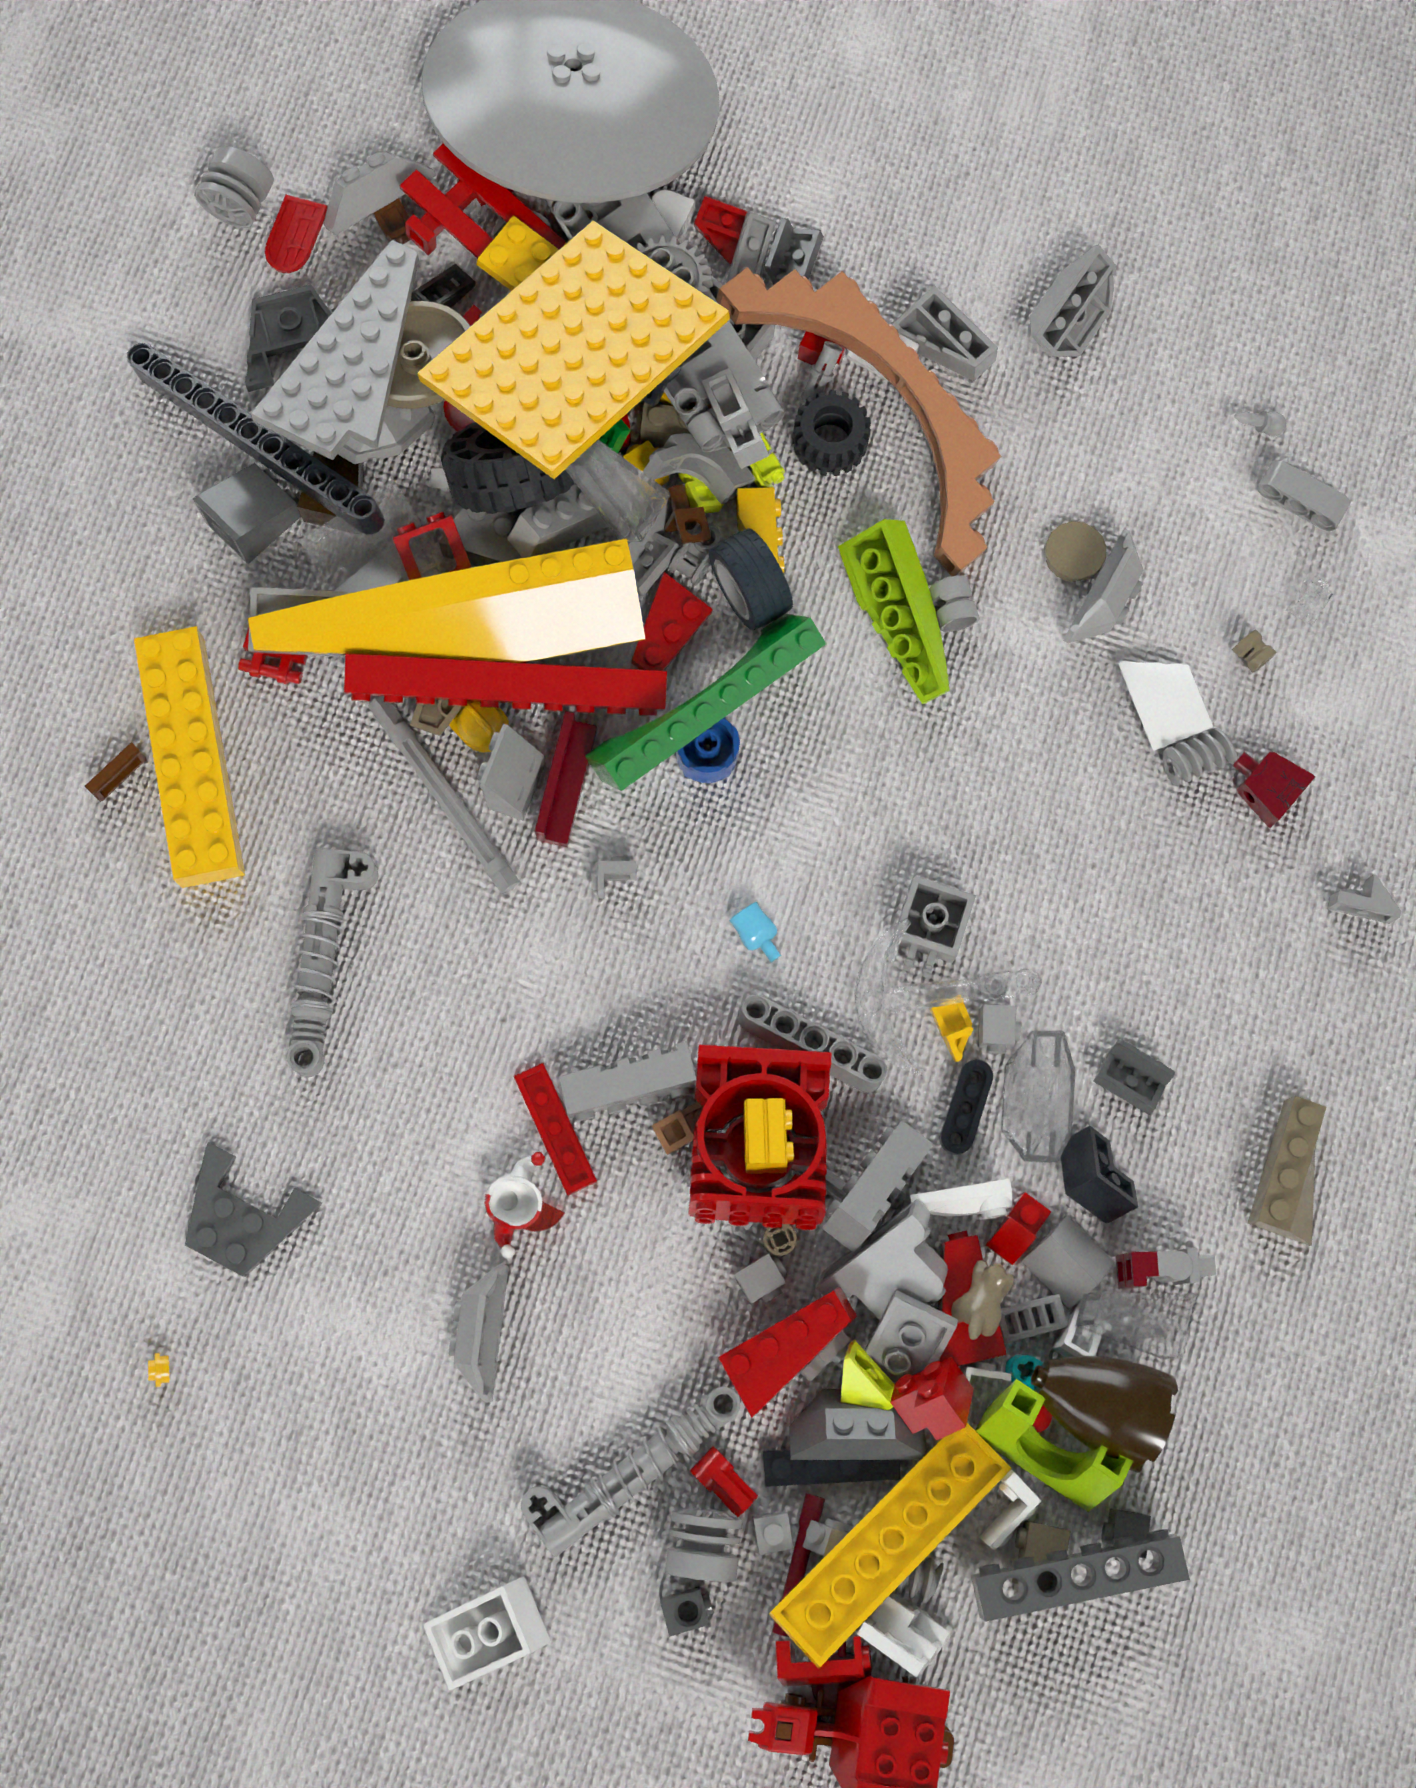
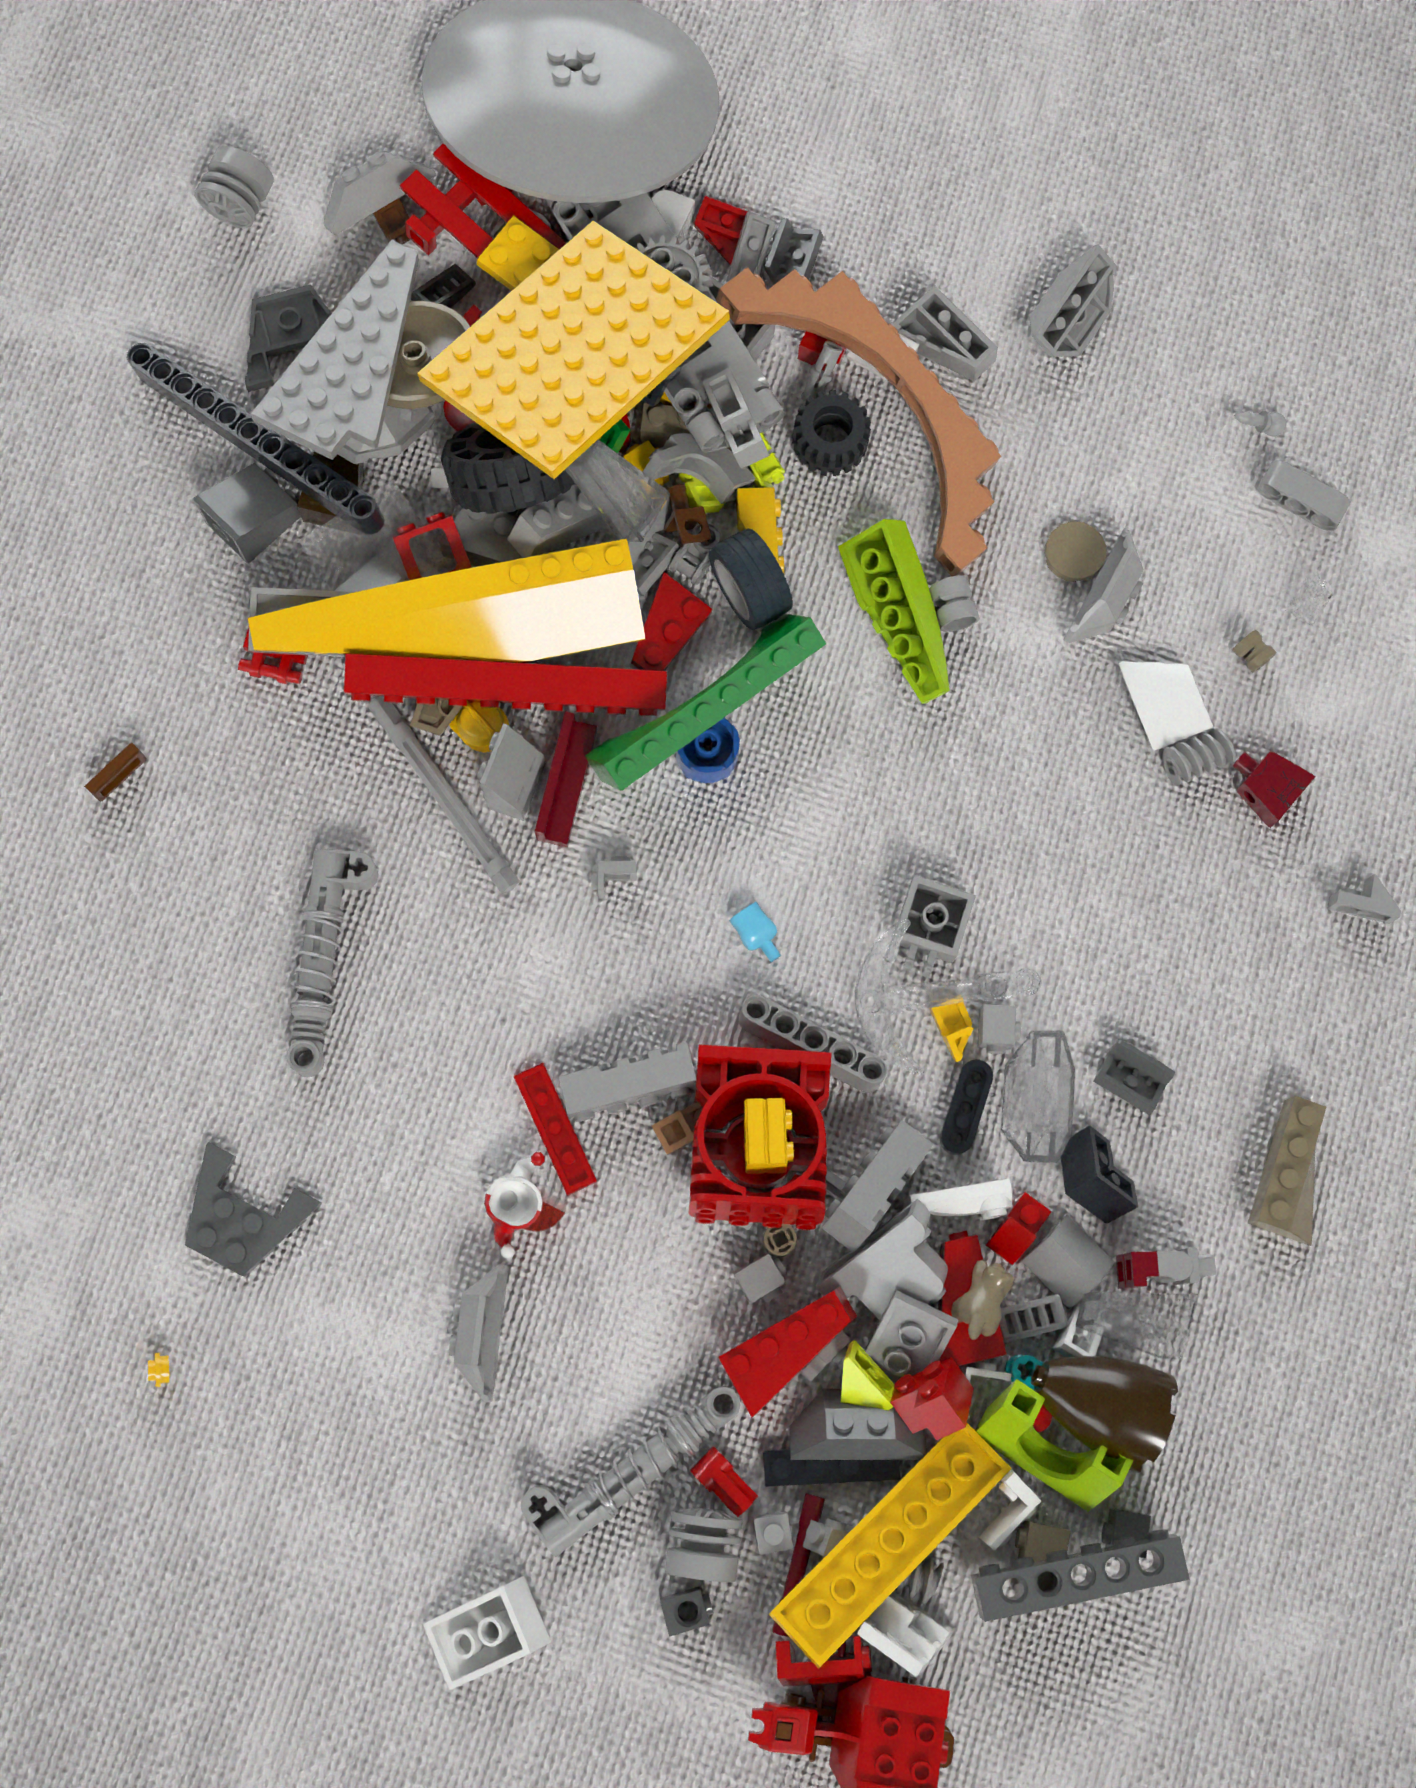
(189, 757): yellow brick -> none
(294, 233): red window -> none

